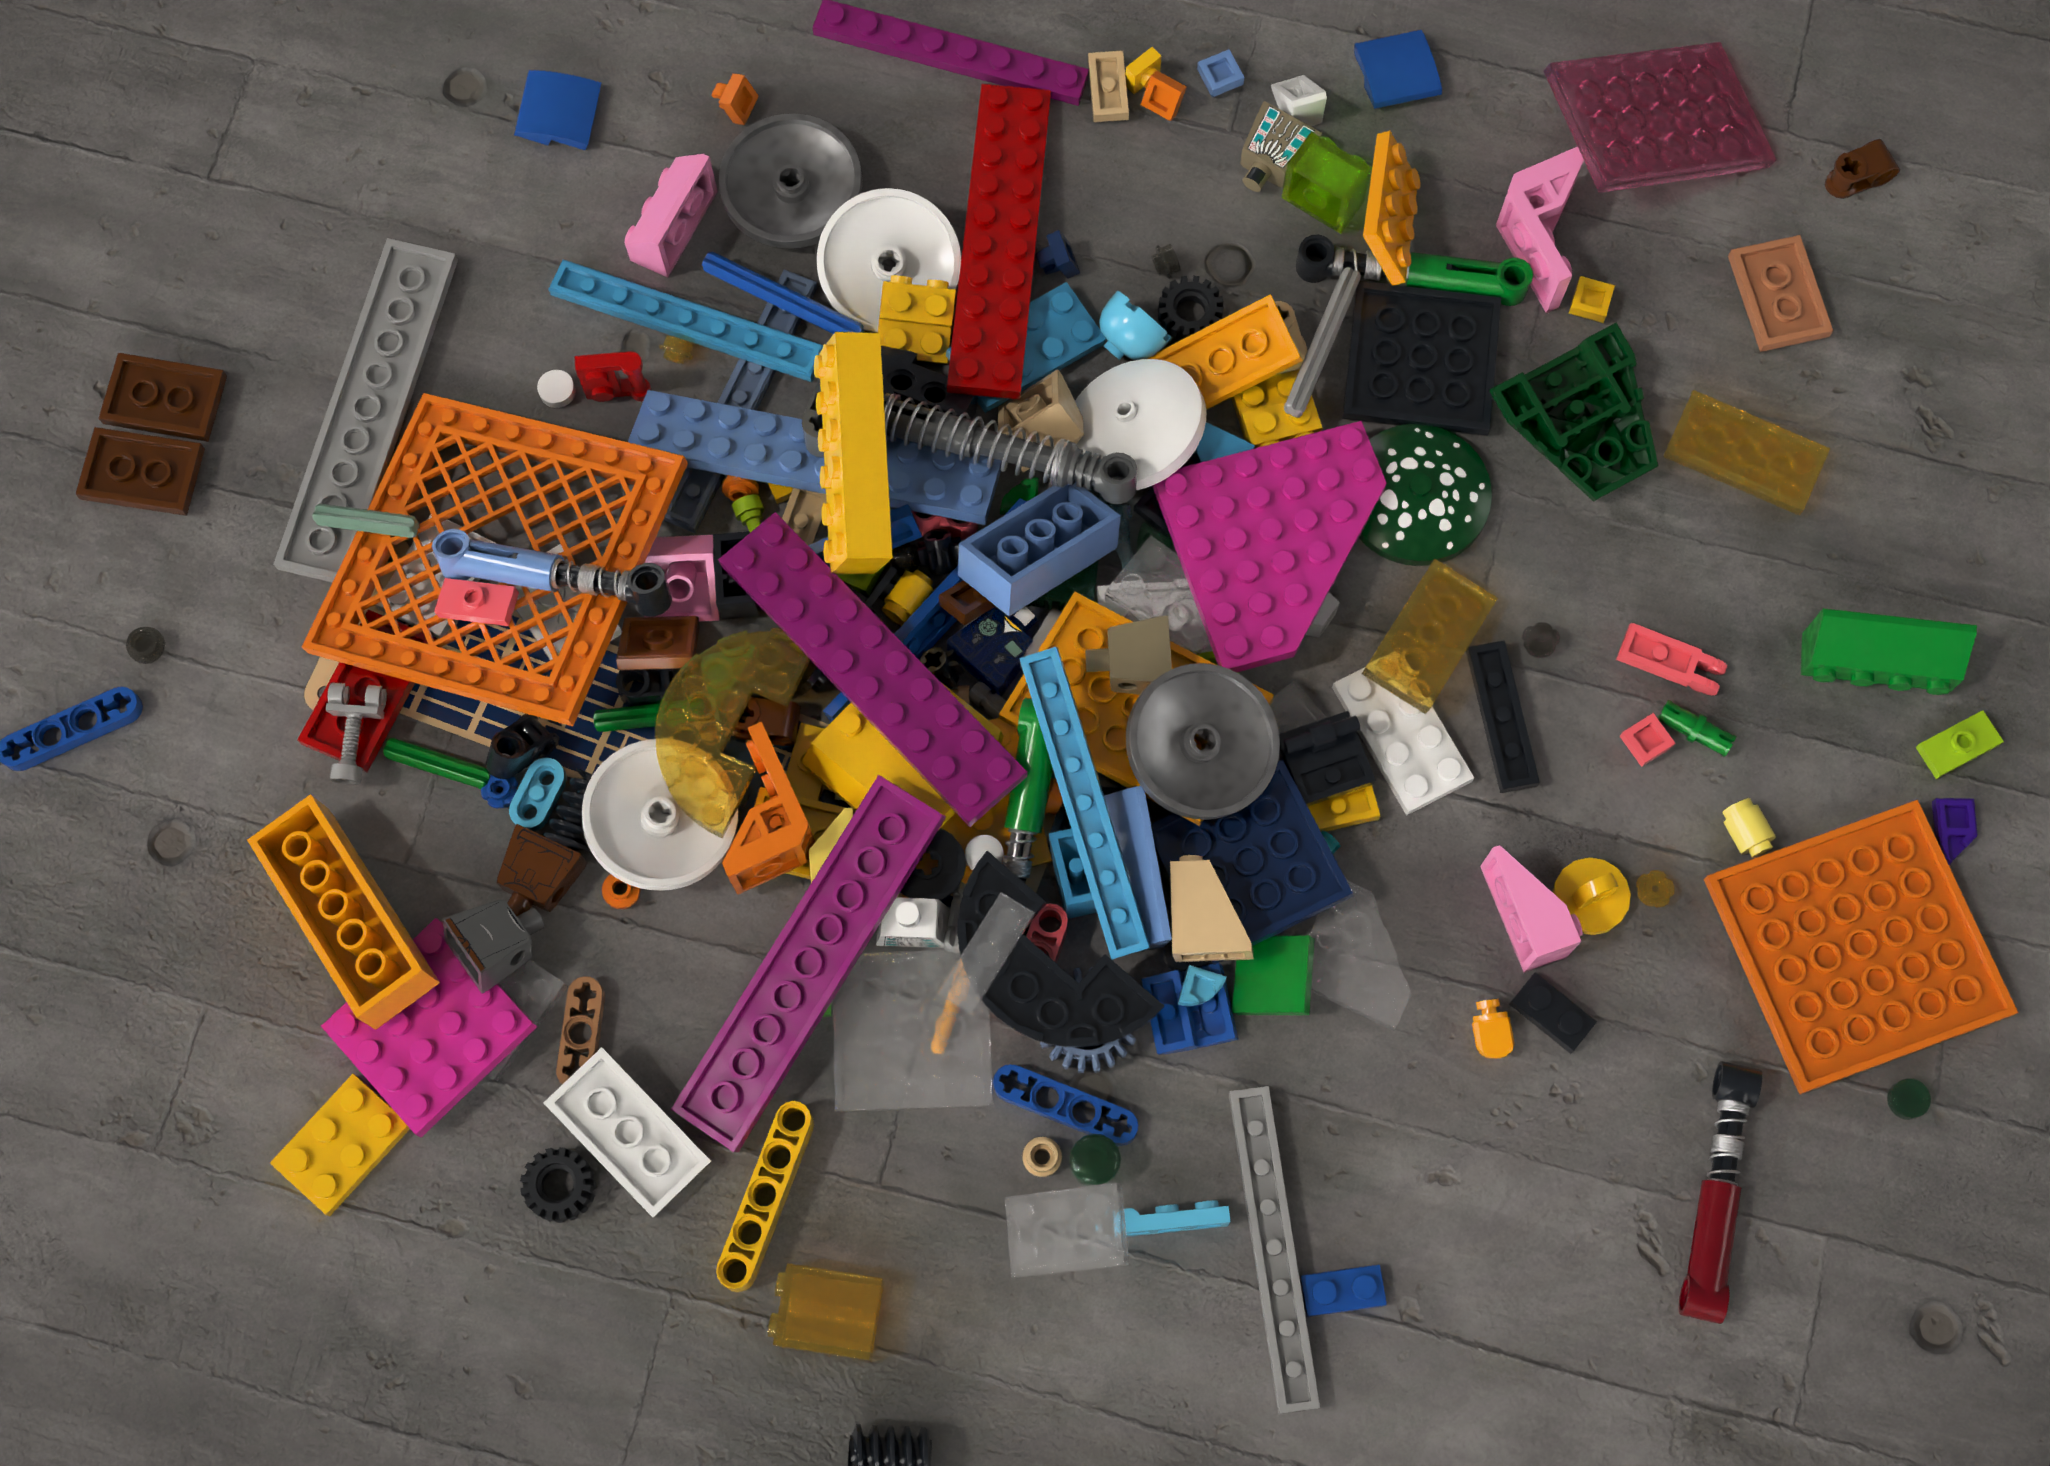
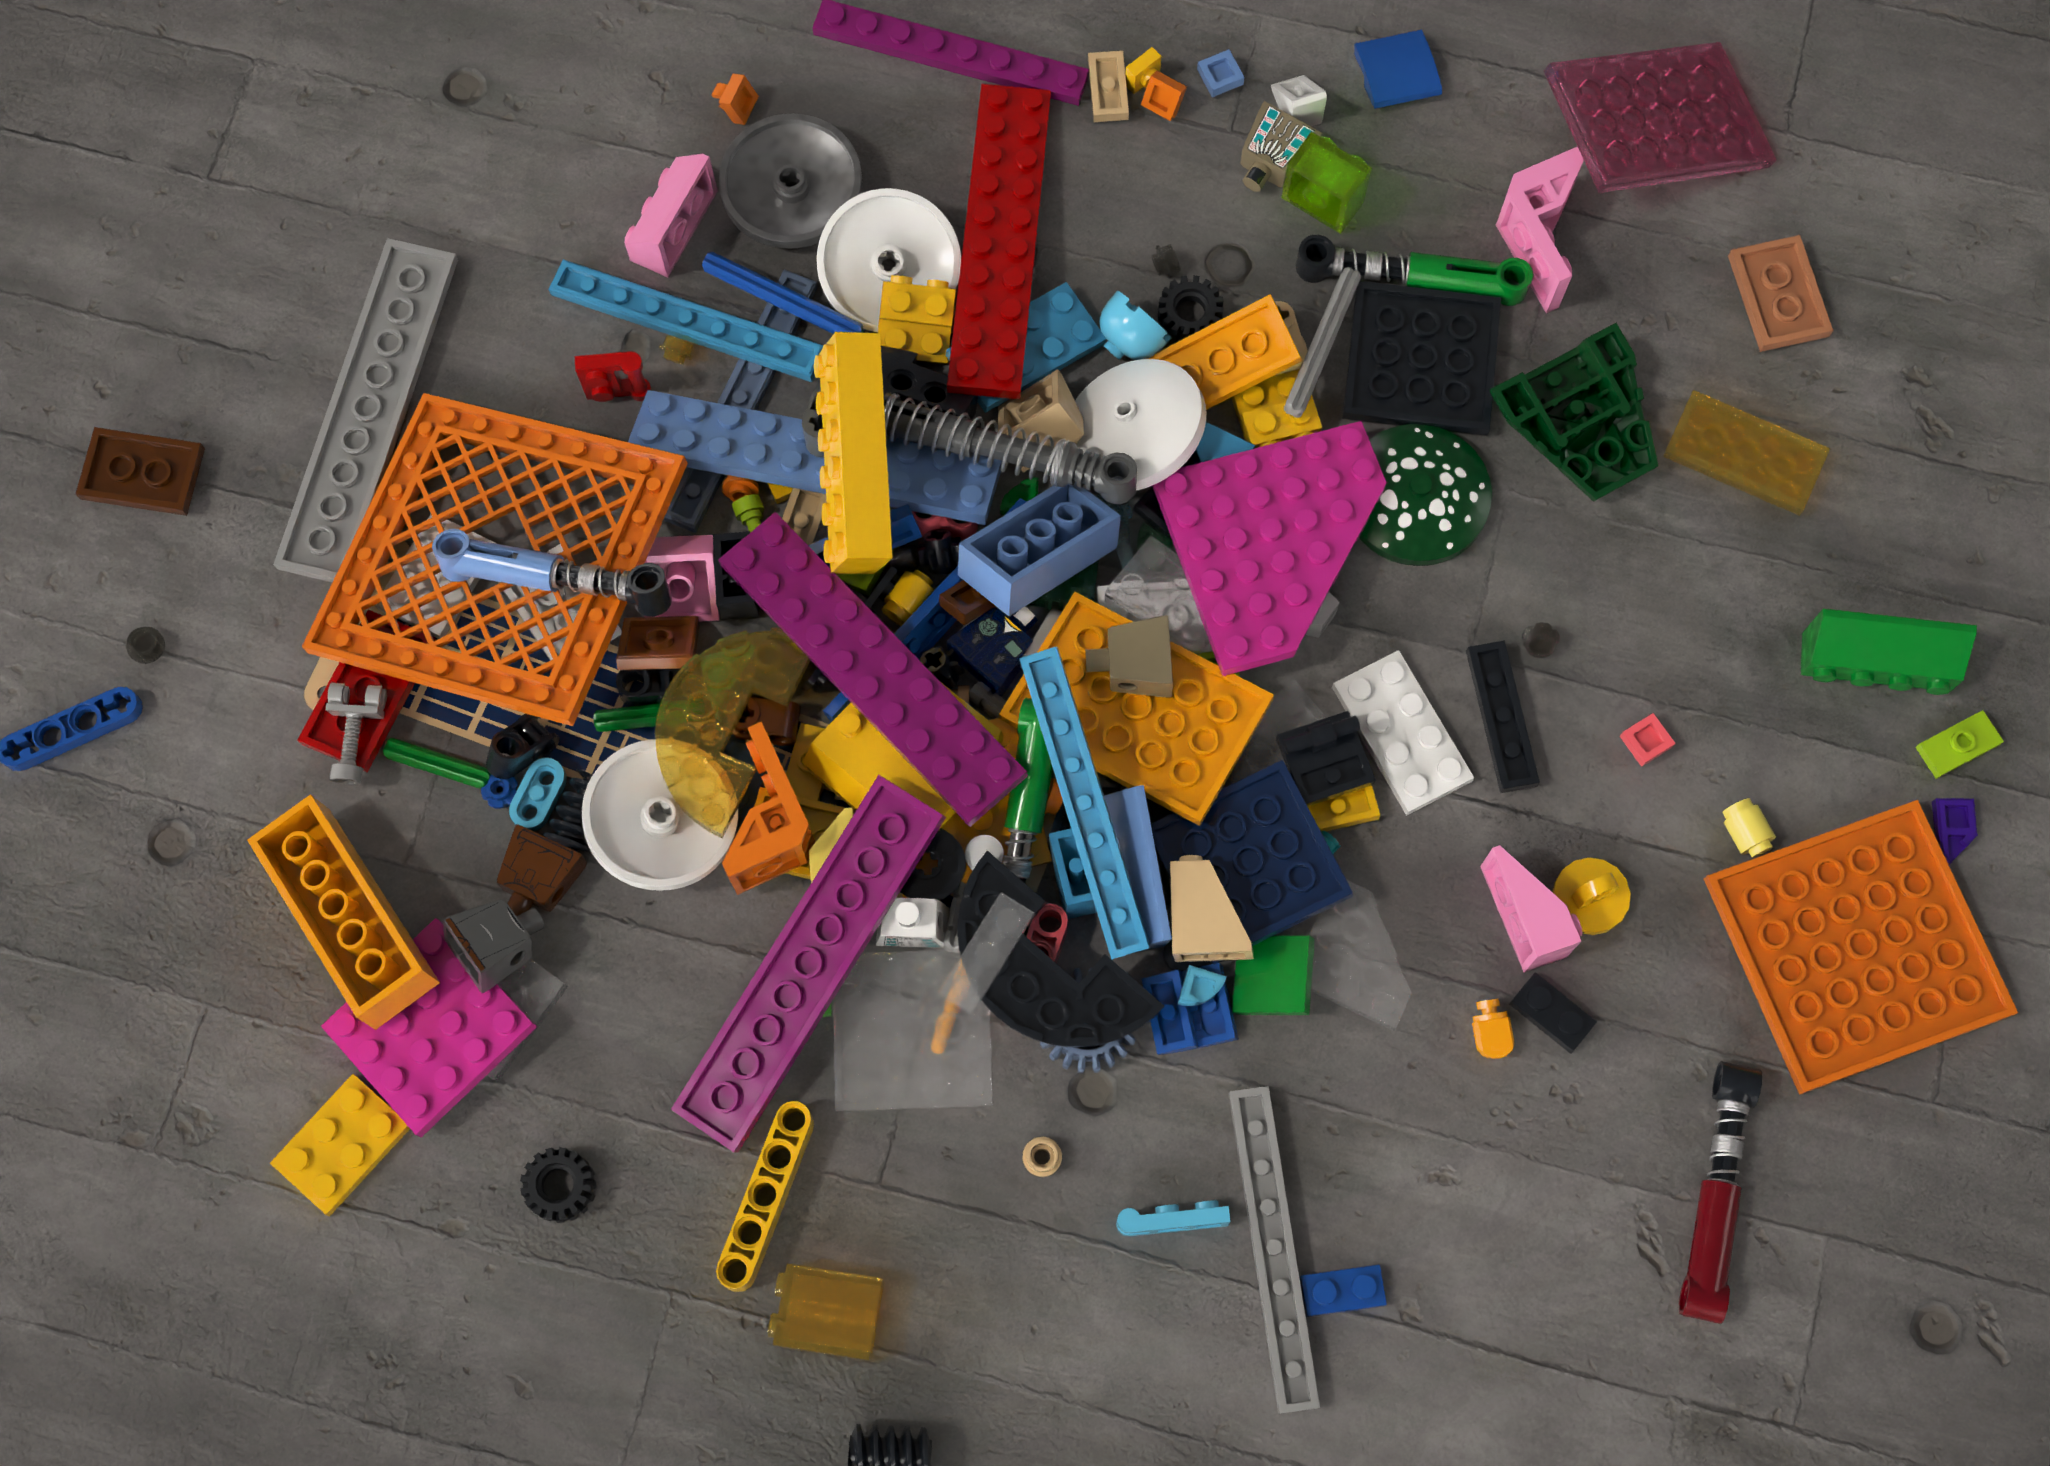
(163, 397): reddish brown plate -> none
(366, 520): sand green axle -> none
(476, 602): coral plate -> none
(556, 388): white tile -> none
(557, 108): blue slope -> none
(573, 1003): medium nougat beam -> none
(619, 901): orange plate -> none
(627, 1132): white plate -> none
(1058, 256): dark blue tile -> none
(1066, 1230): clear plate -> none
(1067, 1100): blue beam -> none
(1095, 1160): clear green head -> none
(1235, 737): flat silver dish -> none
(1391, 207): light orange plate -> none
(1429, 636): clear yellow plate -> none
(1591, 299): yellow plate -> none
(1648, 896): clear yellow plate -> none
(1669, 659): coral hinge -> none
(1696, 728): green pin -> none
(1861, 170): reddish brown piece -> none
(1909, 1099): clear green tile -> none

